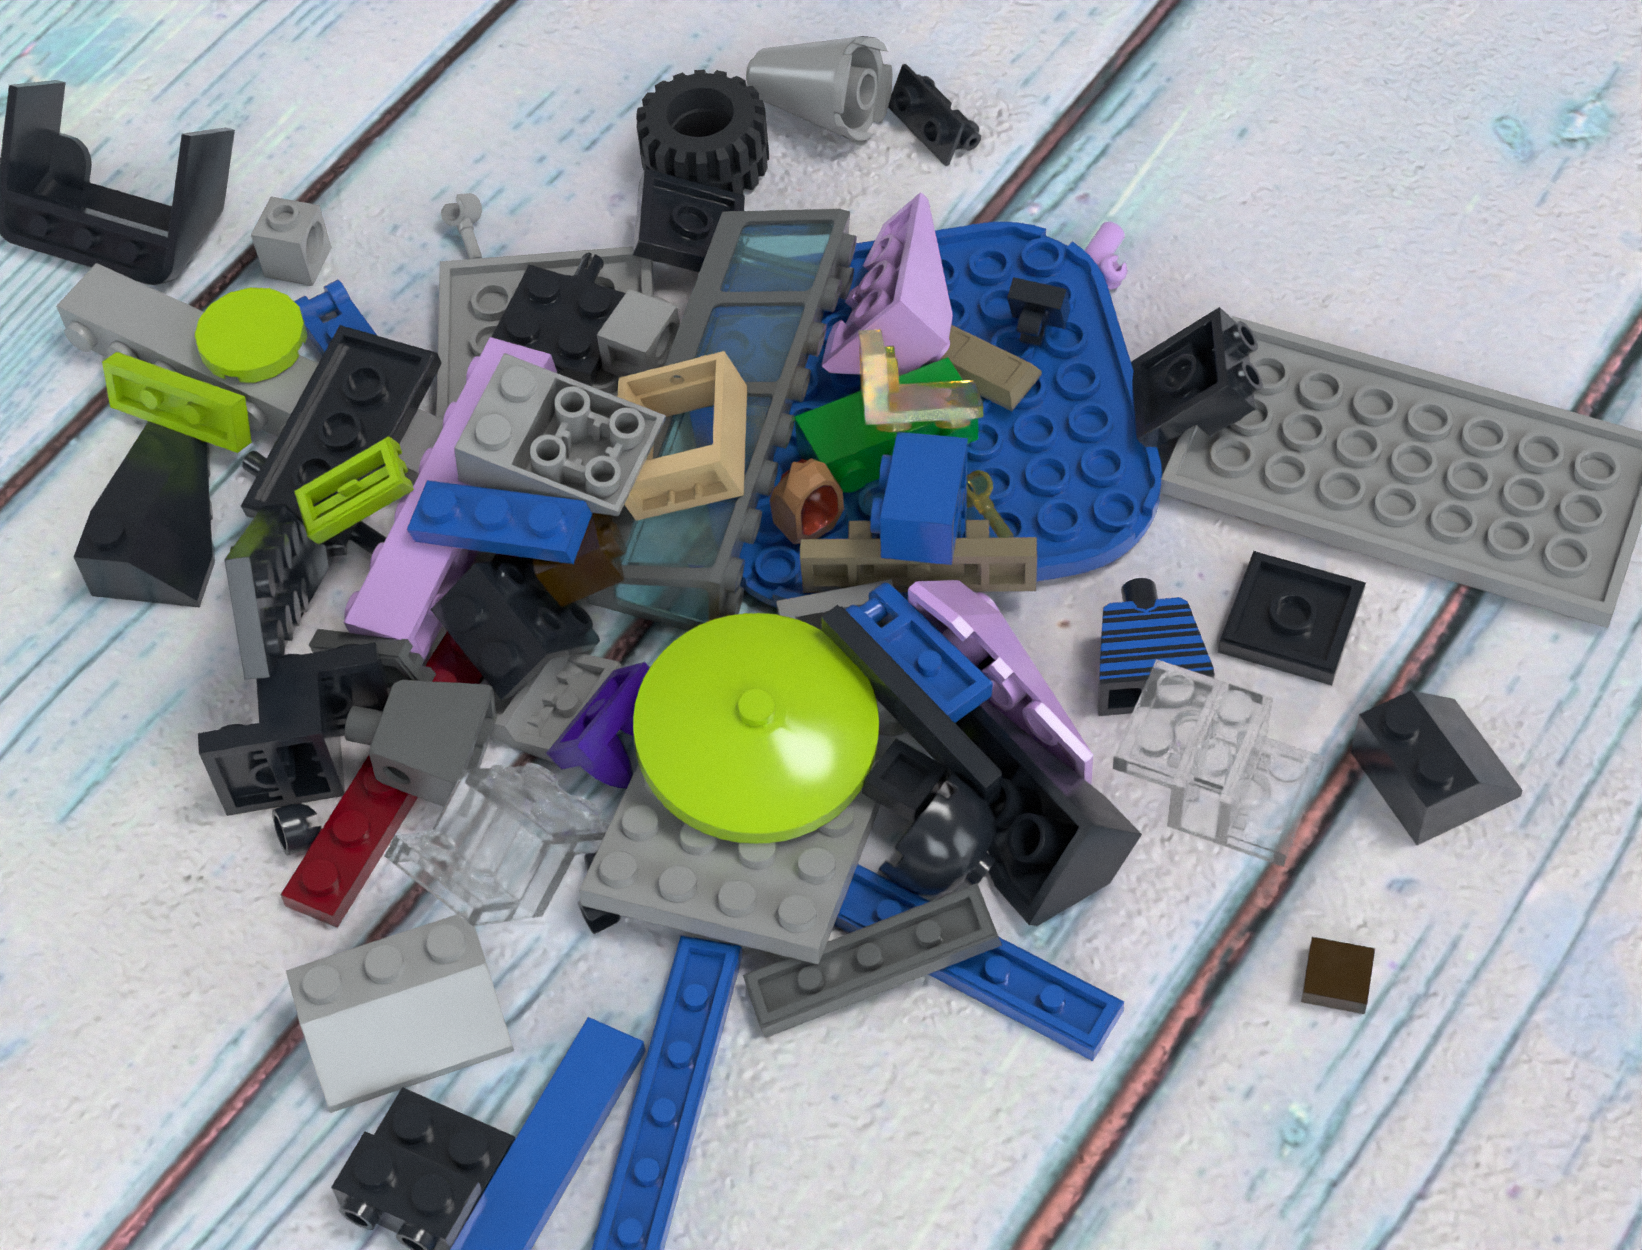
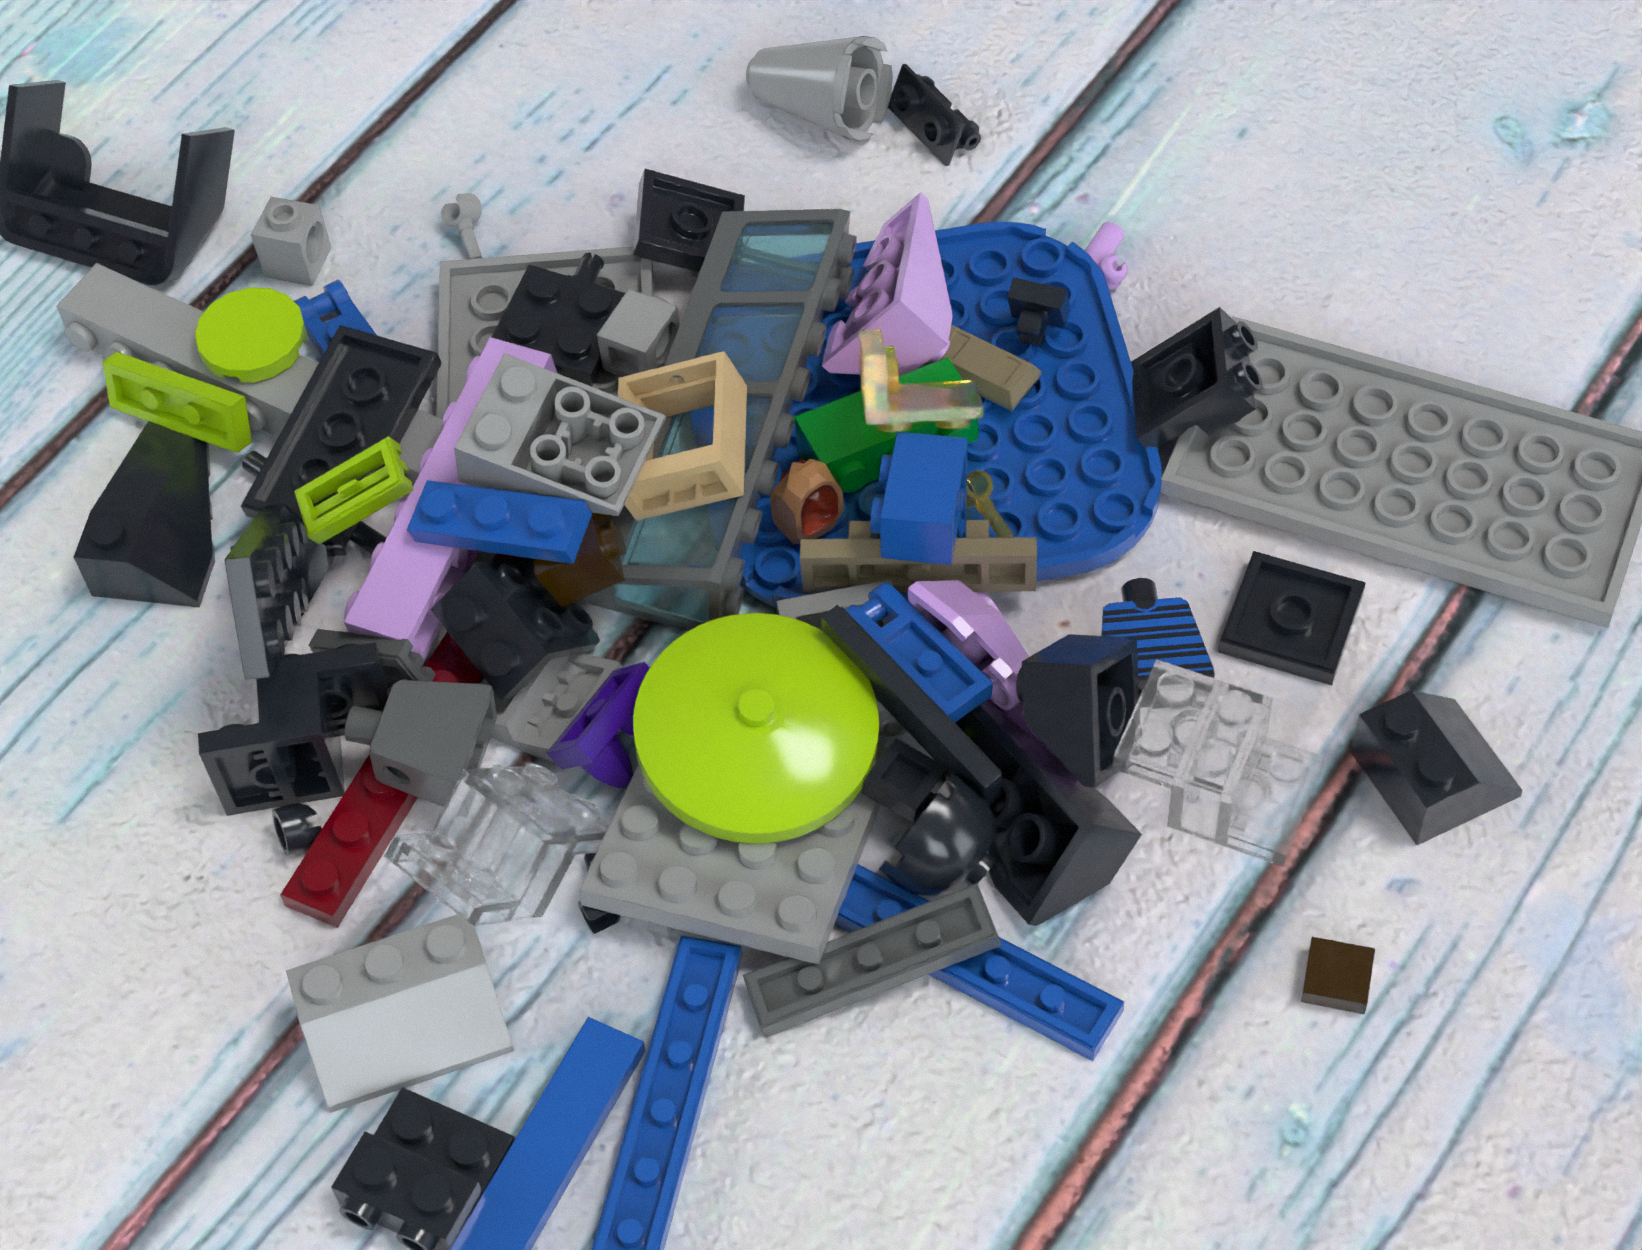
(705, 130): black tyre -> none
(1081, 700): none -> black slope

